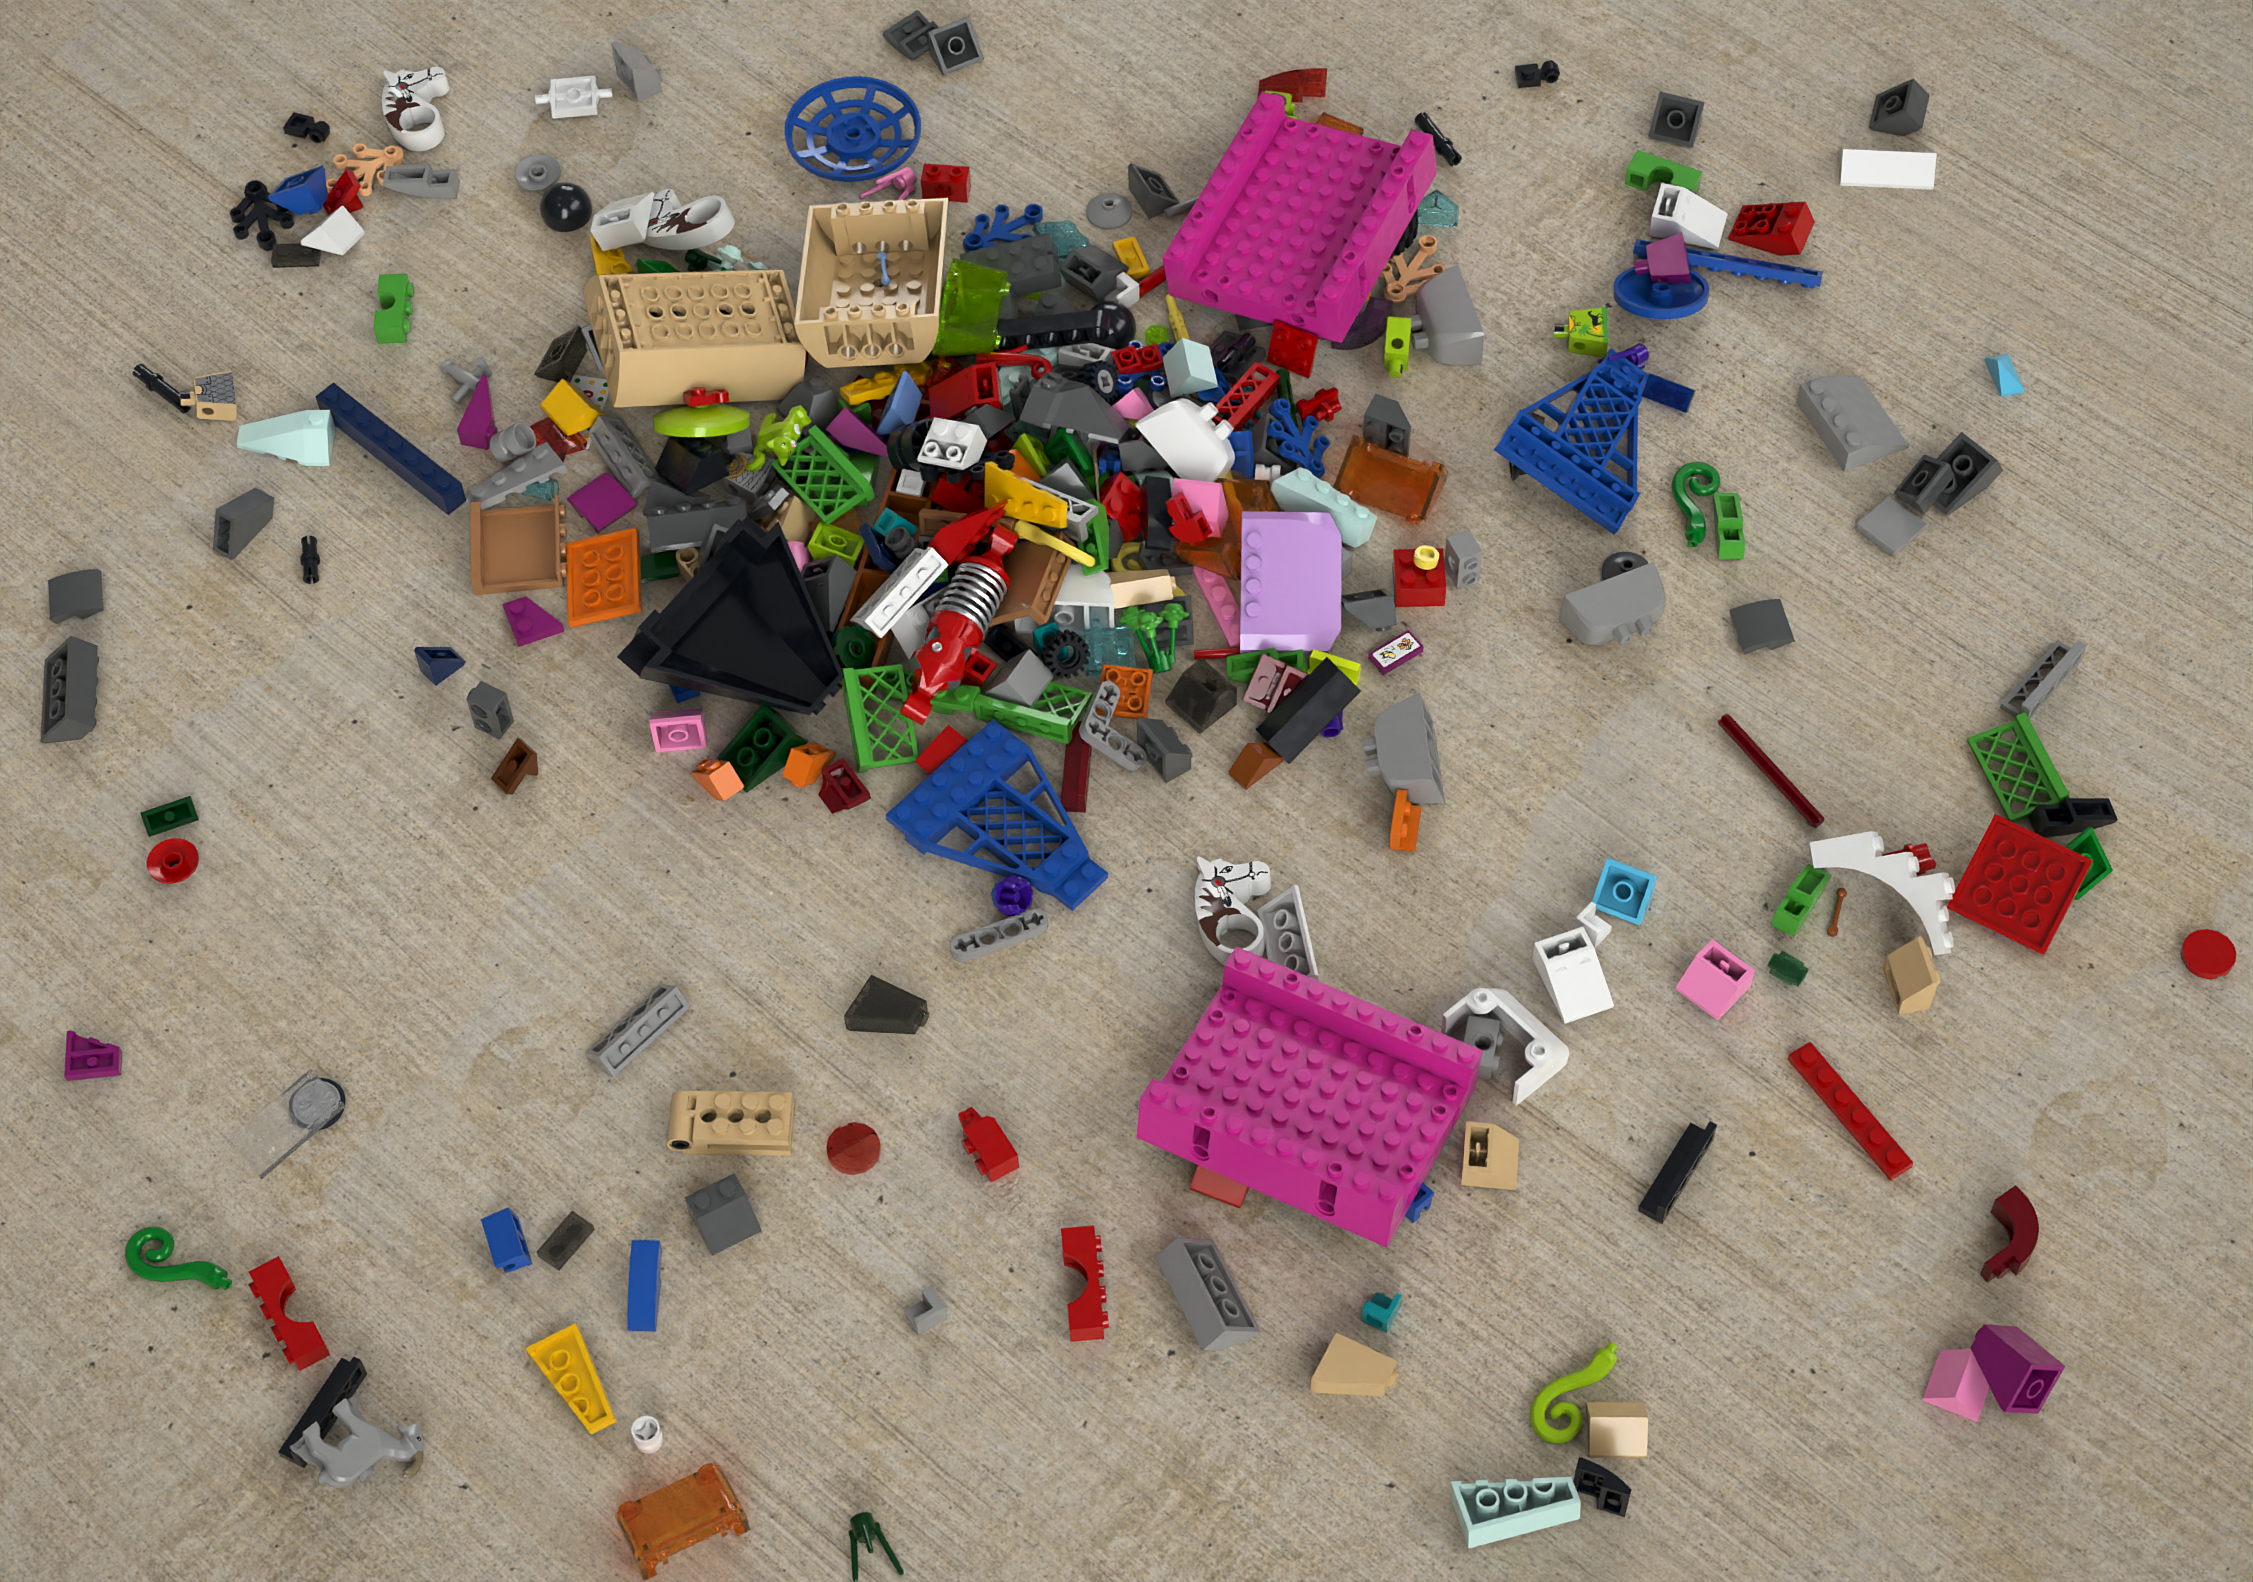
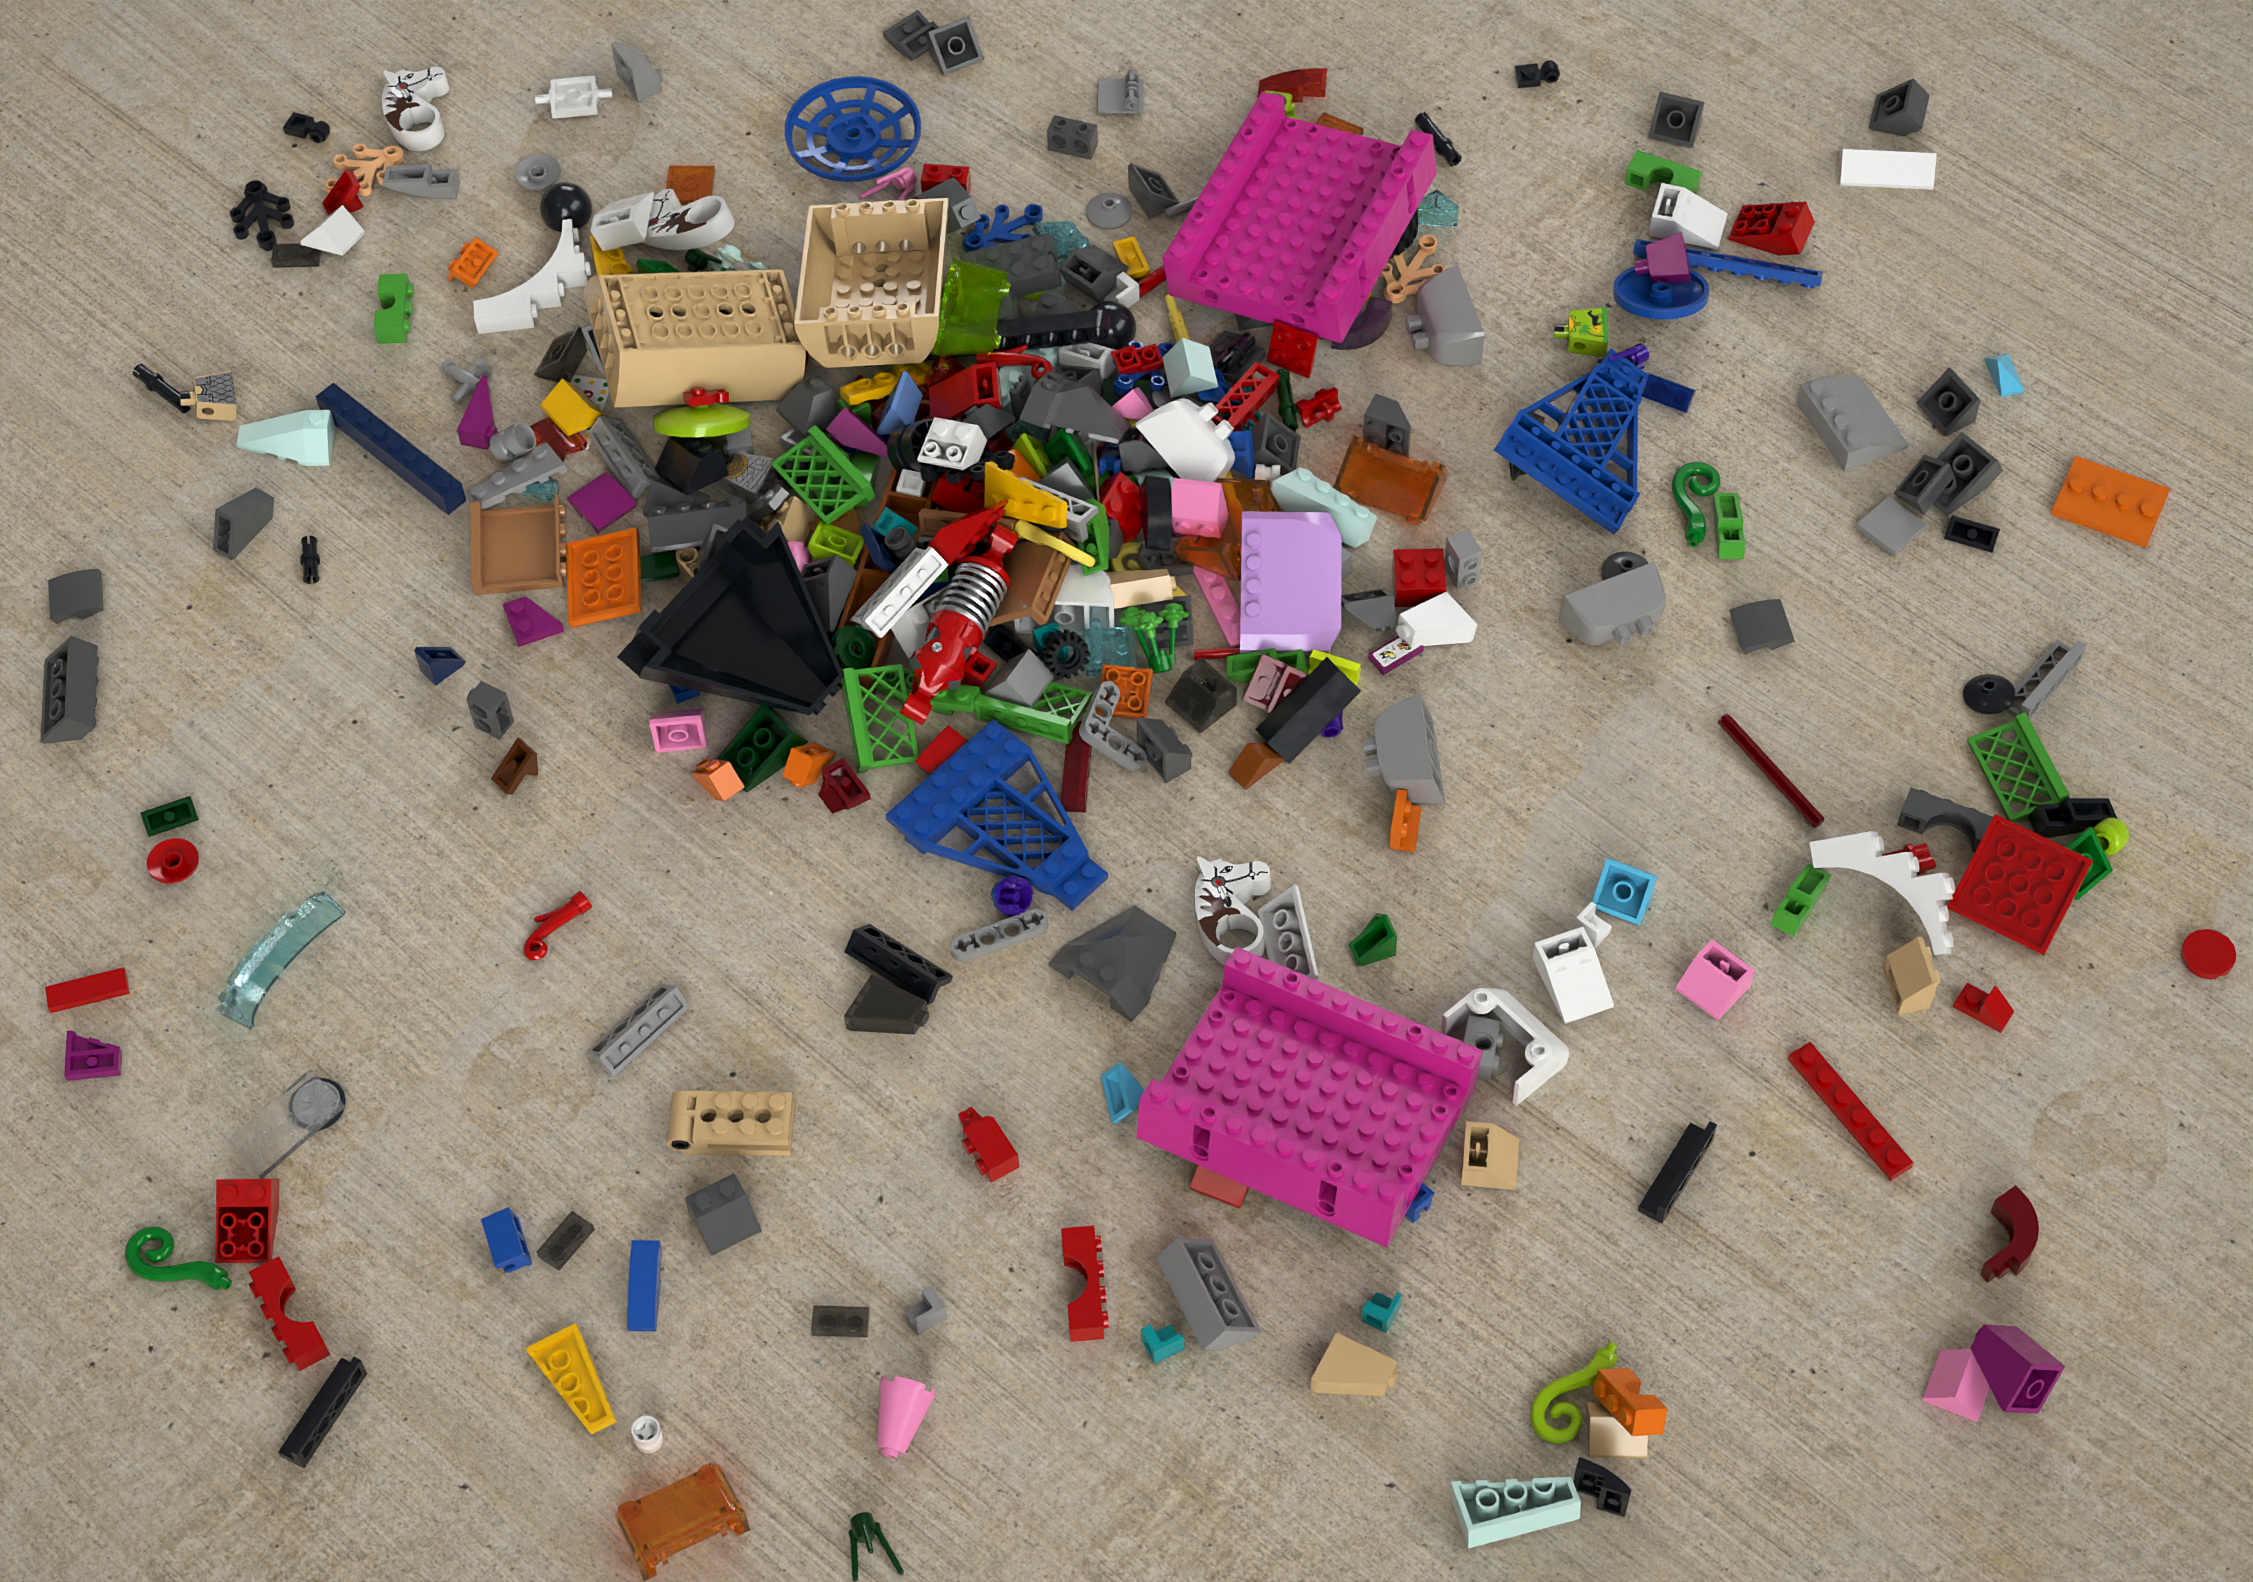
(87, 990): none -> red tile
(246, 1219): none -> red slope
(273, 954): none -> clear light blue windscreen
(302, 192): blue slope -> none
(361, 1450): light grey animal -> none
(473, 263): none -> orange bracket
(544, 290): none -> white arch
(551, 922): none -> red plant
(691, 182): none -> clear orange tile
(779, 437): lime animal -> none
(840, 1321): none -> clear smoke plate
(853, 1148): clear red tile -> none
(882, 257): light blue hinge -> none
(897, 962): none -> black fence
(900, 1413): none -> bright pink cone
(961, 205): none -> dark grey slope
(1072, 137): none -> dark grey brick
(1100, 379): black wheel -> none
(1120, 958): none -> dark grey wedge
(1121, 95): none -> light grey hinge
(1121, 1092): none -> medium azure slope
(1156, 334): clear neon green tile -> none
(1162, 1342): none -> teal panel
(1187, 526): red brick -> none
(1280, 410): blue plant -> none
(1375, 941): none -> green slope
(1397, 346): lime torso -> none
(1426, 557): light yellow tile -> none
(1436, 623): none -> white slope
(1619, 1394): none -> orange arch
(1787, 968): clear green brick -> none
(1833, 929): dark orange hinge -> none
(1926, 811): none -> dark grey arch
(1950, 403): none -> dark grey slope
(1972, 533): none -> black slope
(1987, 1008): none -> red slope
(1989, 694): none -> black dish
(2110, 501): none -> orange plate
(2112, 835): none -> lime head

